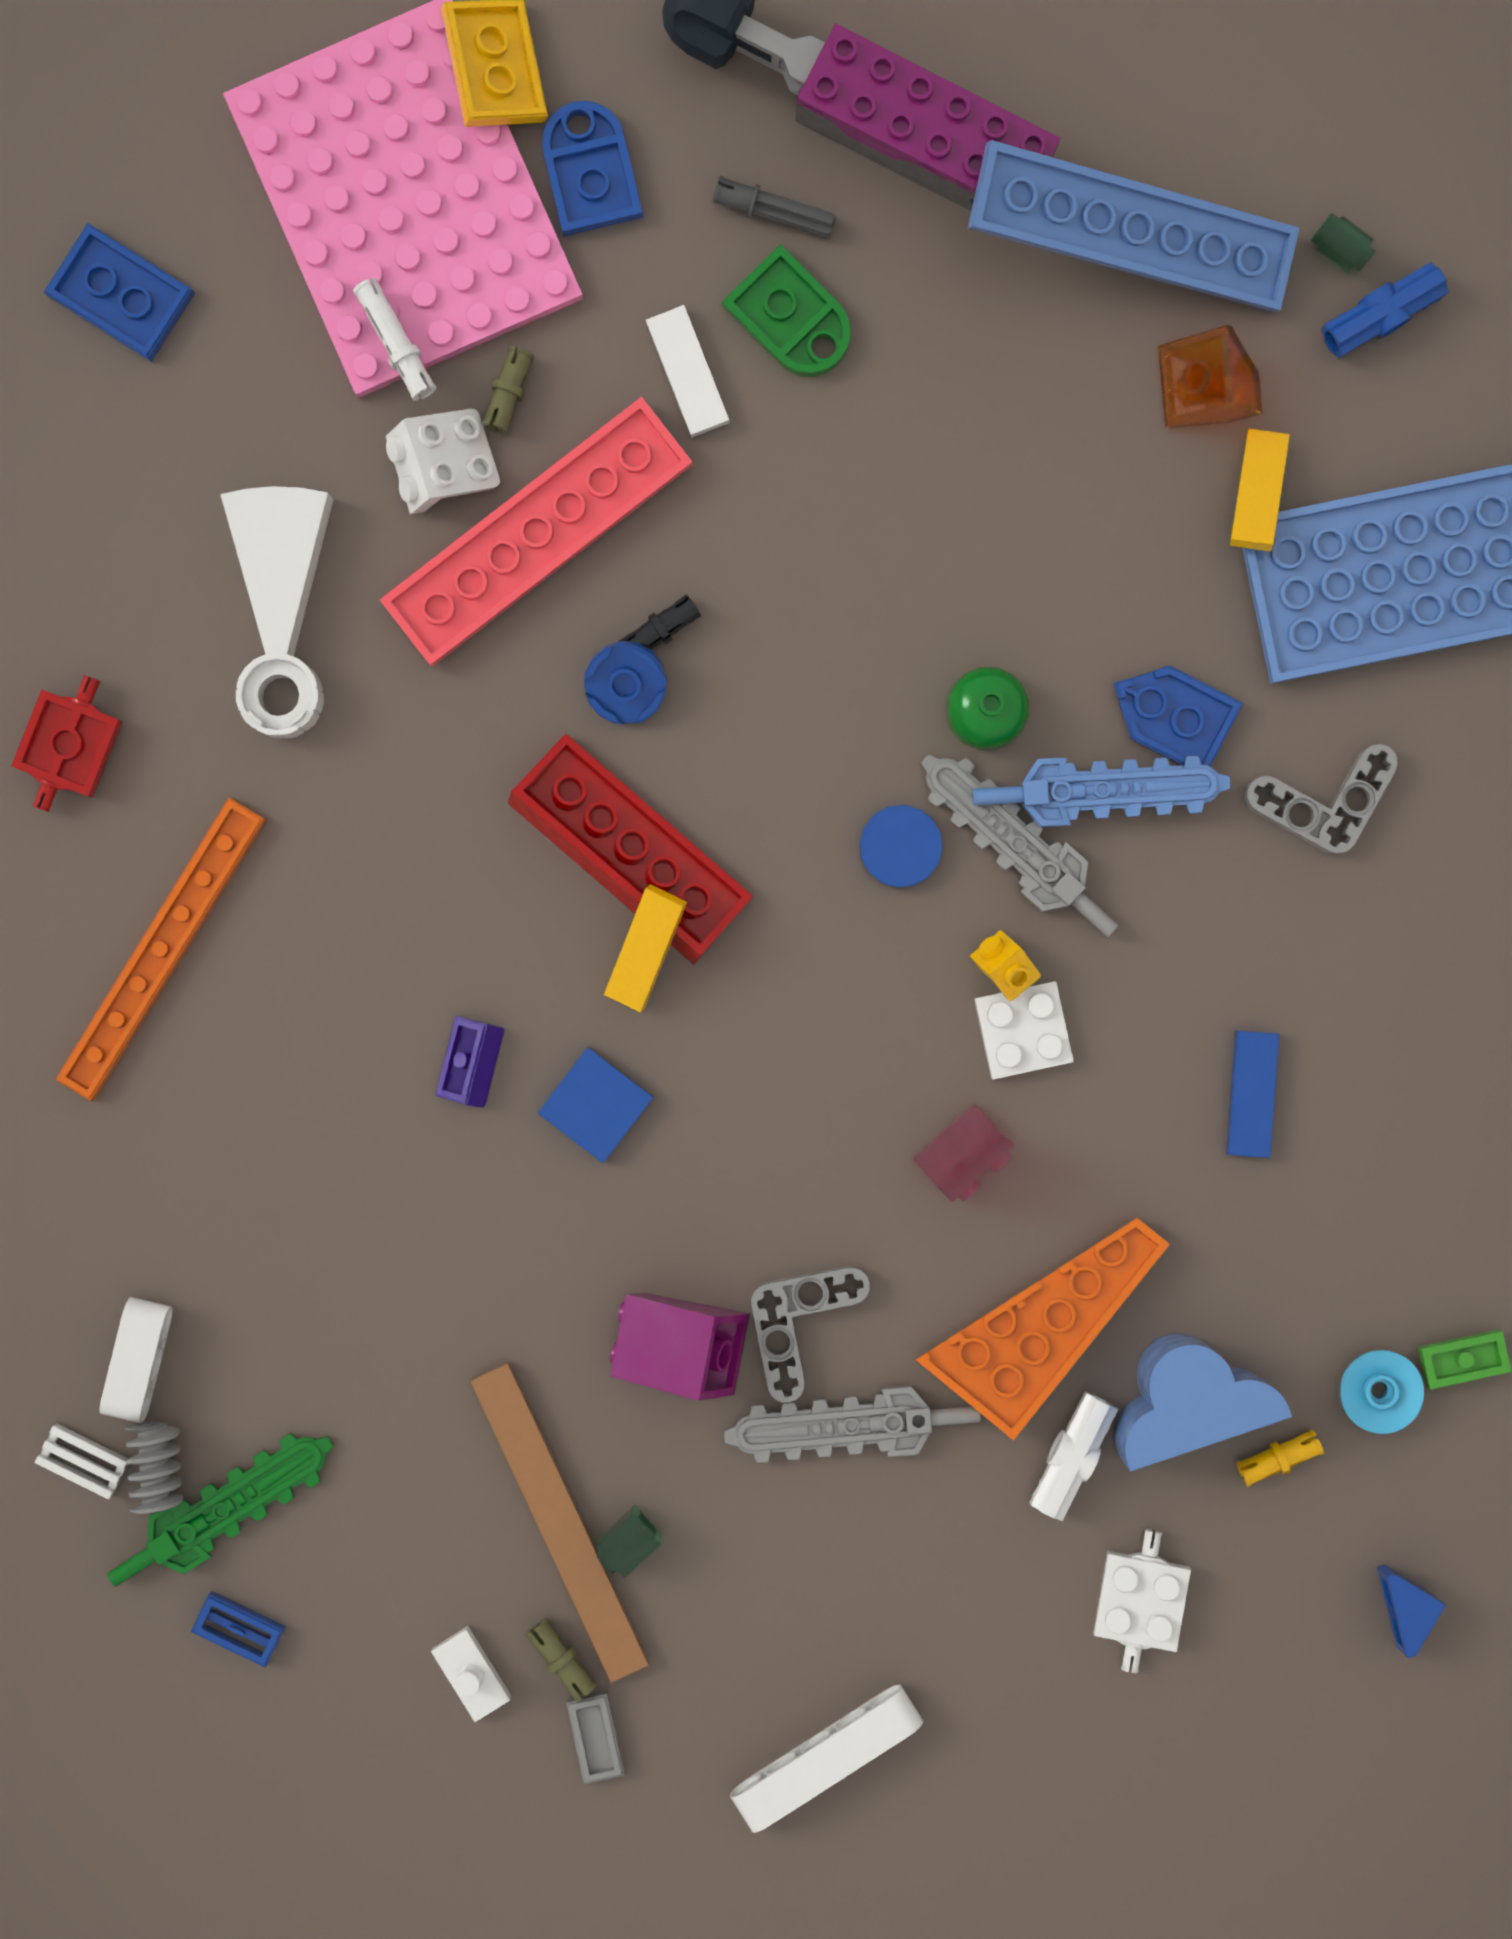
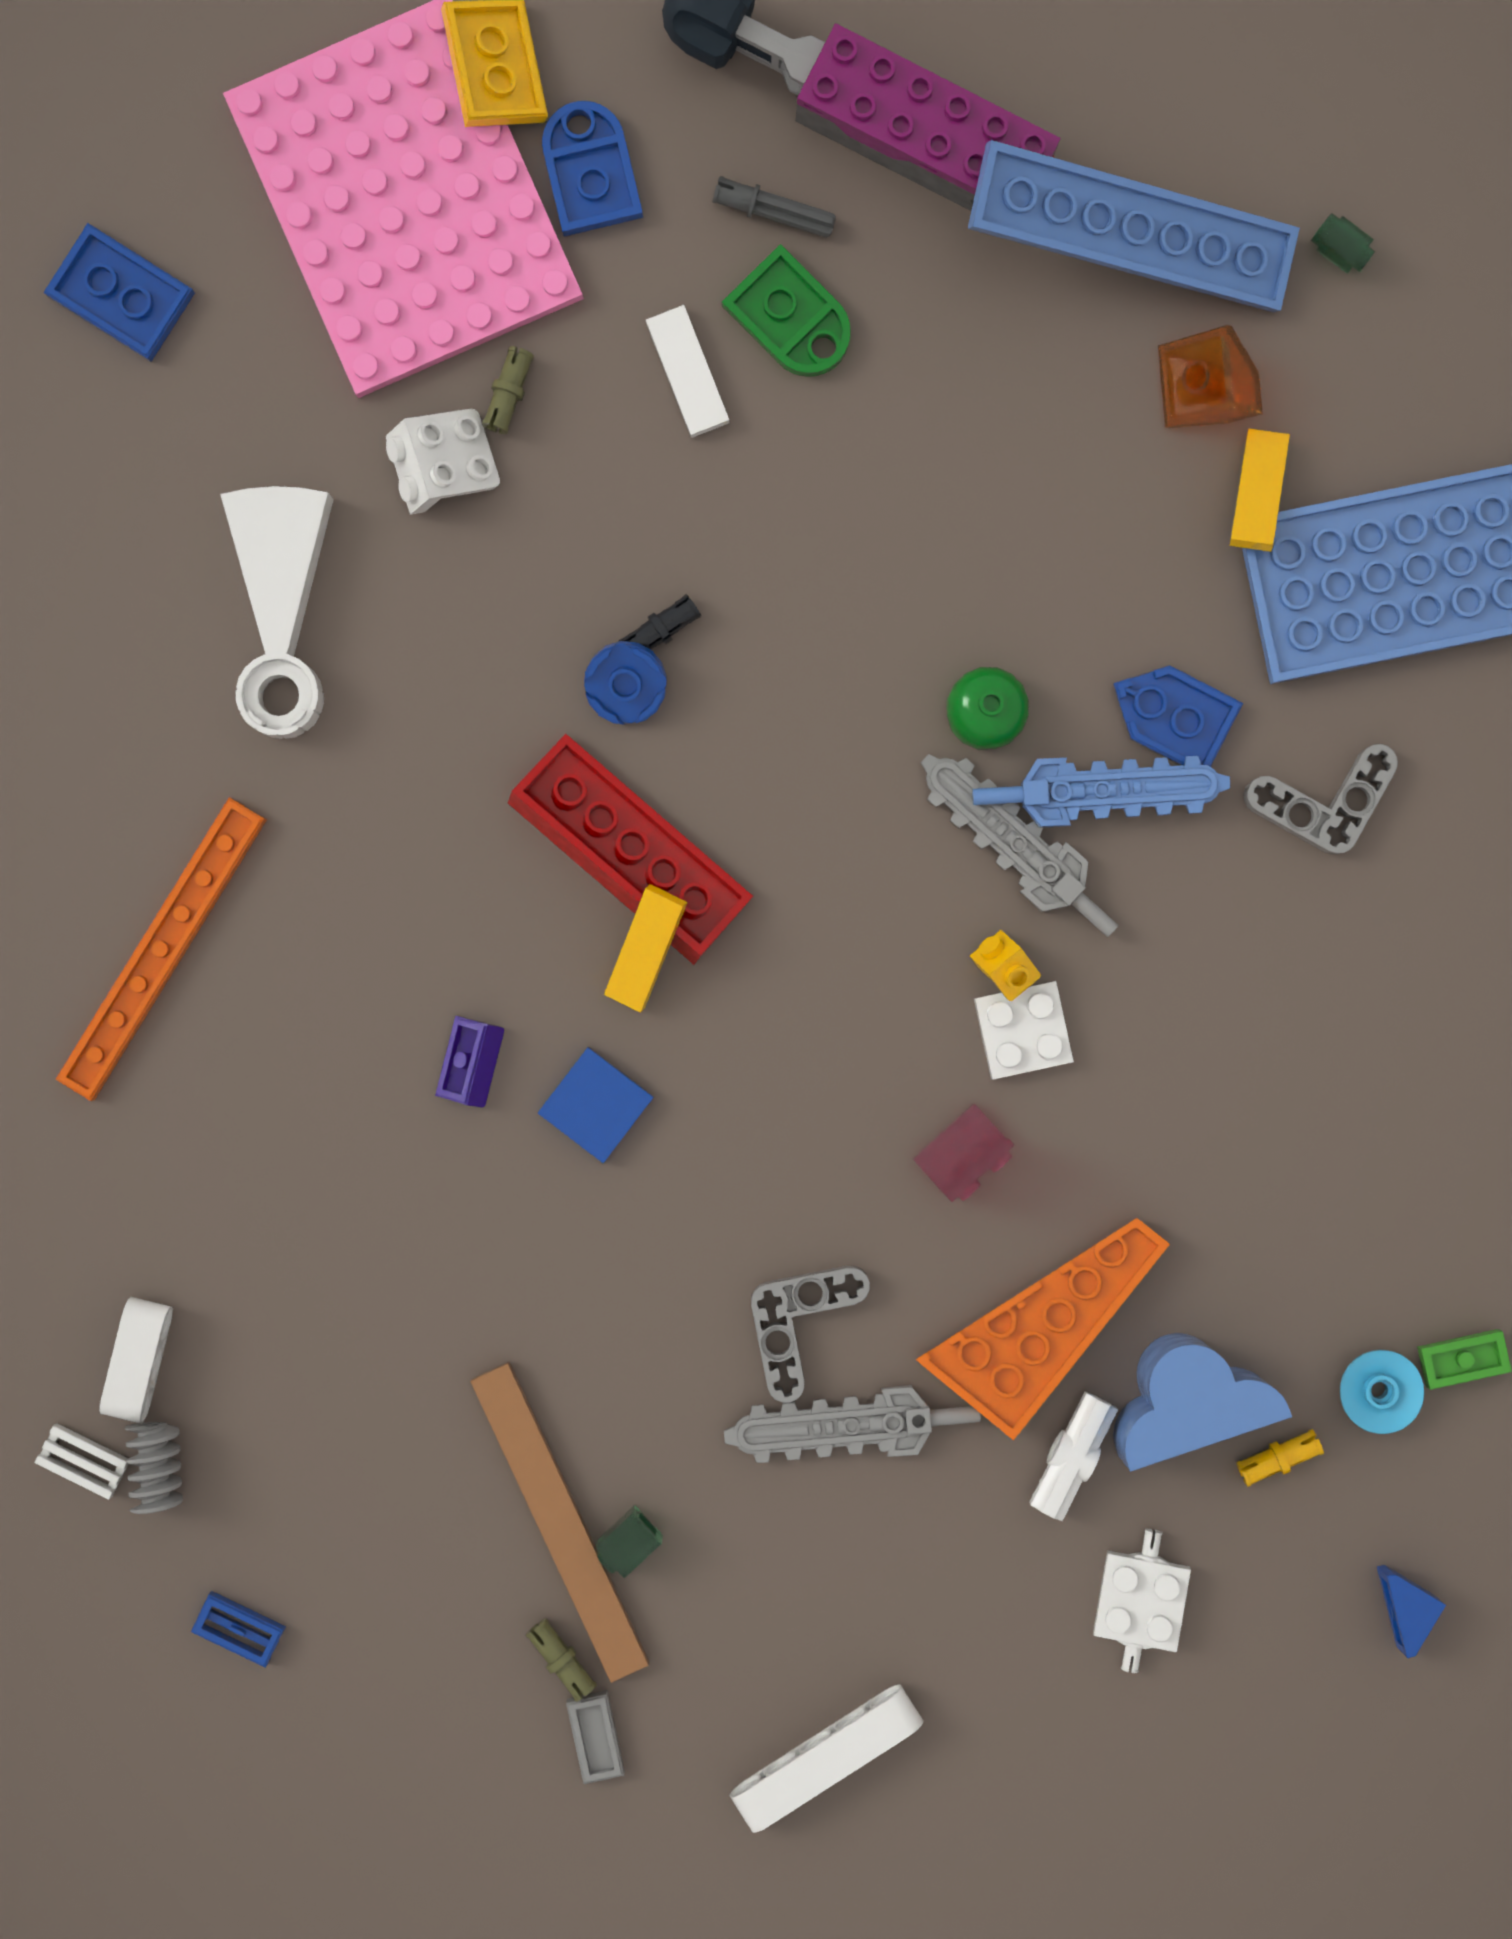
(66, 743): red plate -> none
(186, 1532): green bar -> none
(403, 355): white pin -> none
(471, 1674): white tile -> none
(536, 532): coral plate -> none
(679, 1346): magenta slope -> none
(900, 846): blue tile -> none
(1252, 1094): blue tile -> none
(1385, 310): blue piece -> none

